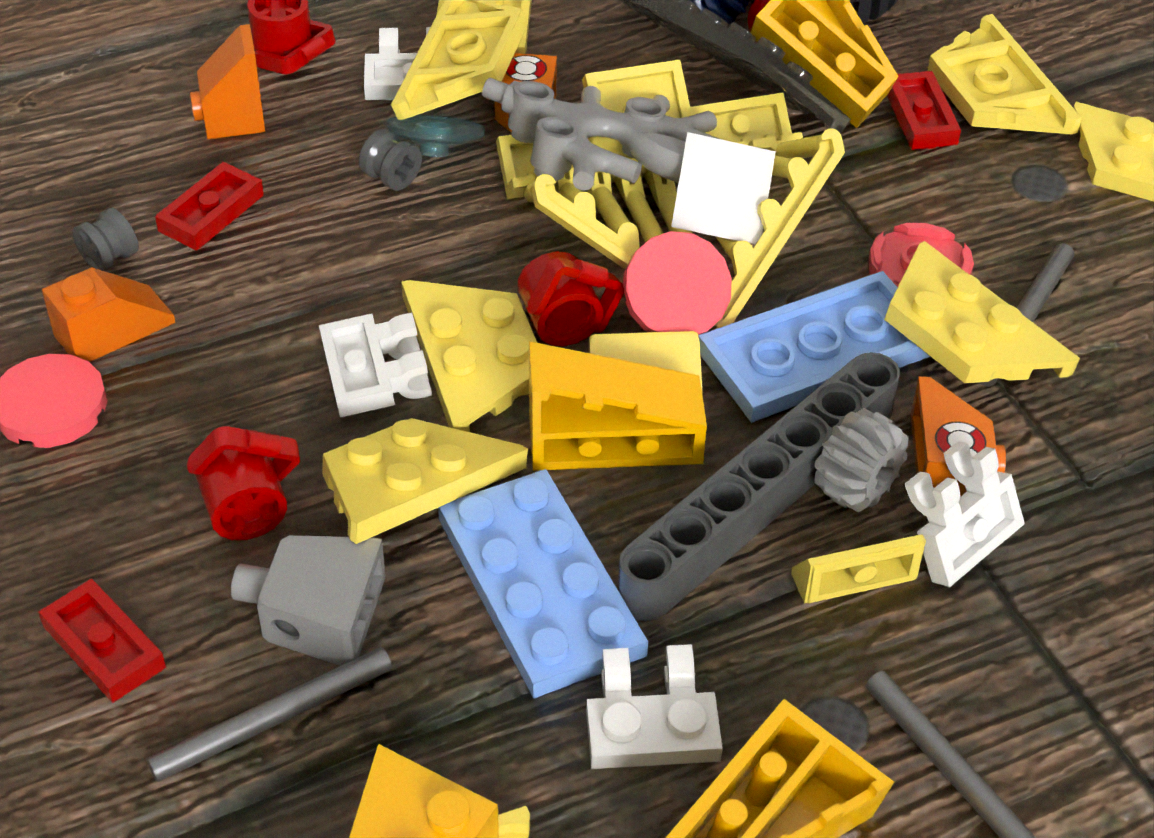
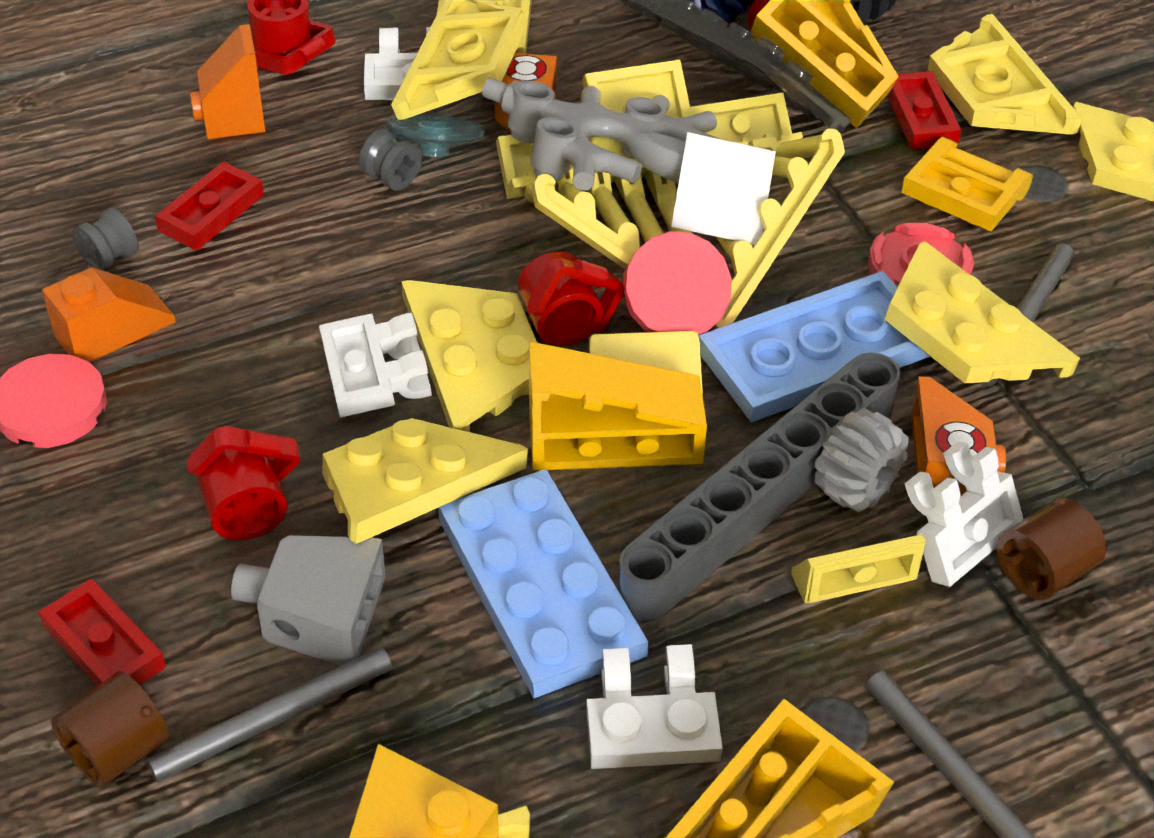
(110, 728): none -> reddish brown piece
(965, 184): none -> yellow plate
(1051, 548): none -> reddish brown piece

